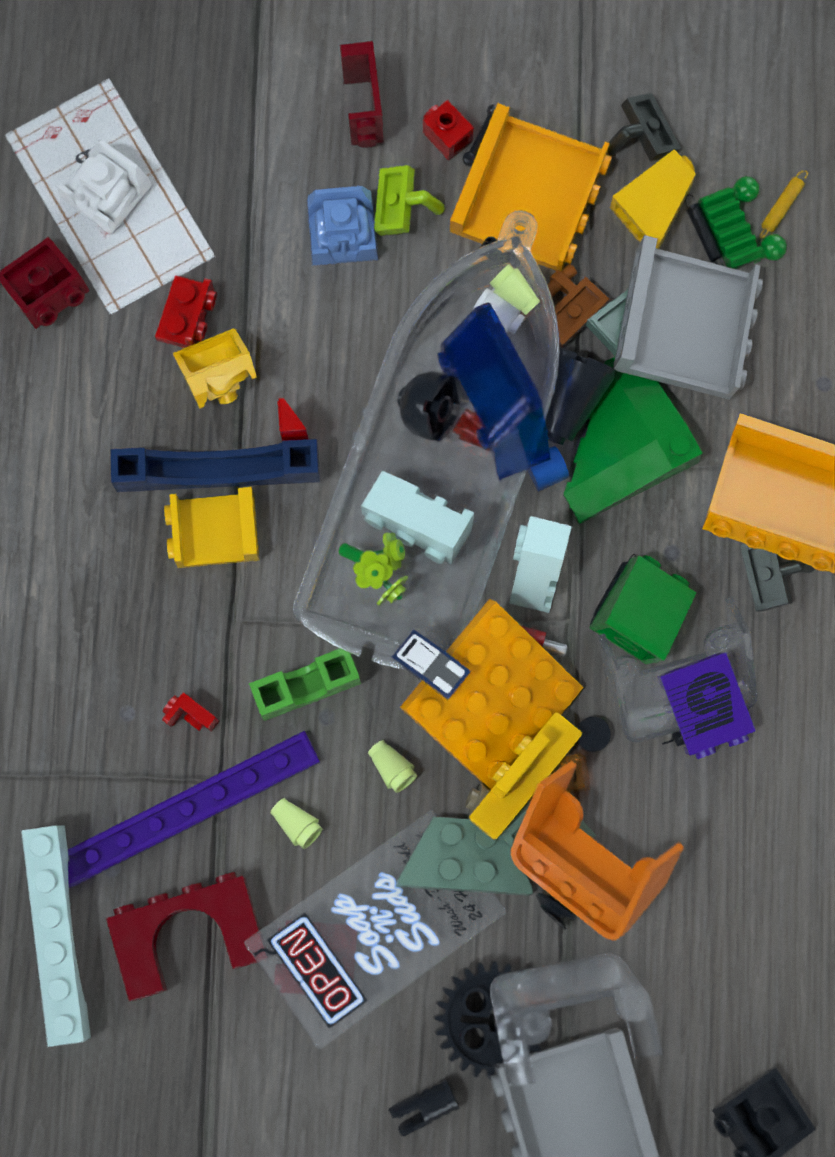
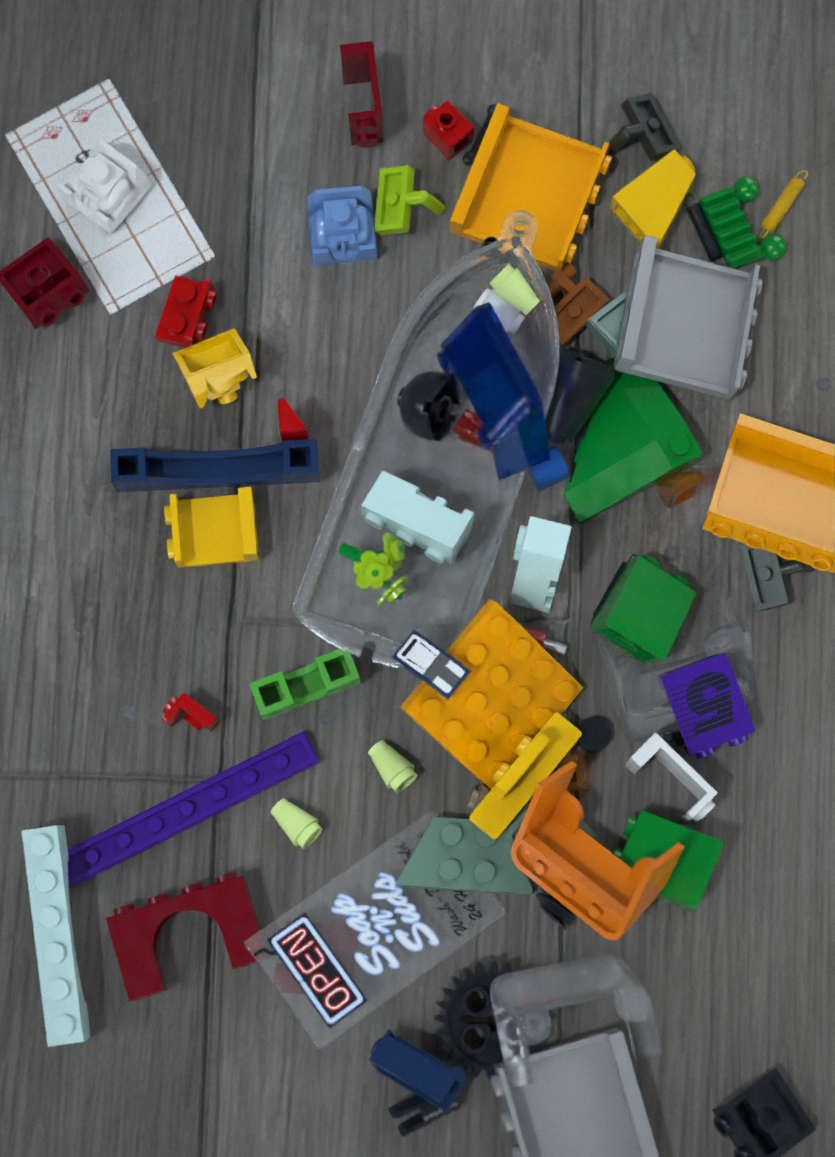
(417, 1071): none -> dark blue window
(653, 837): none -> green slope
(680, 487): none -> clear orange slope
(681, 770): none -> white panel

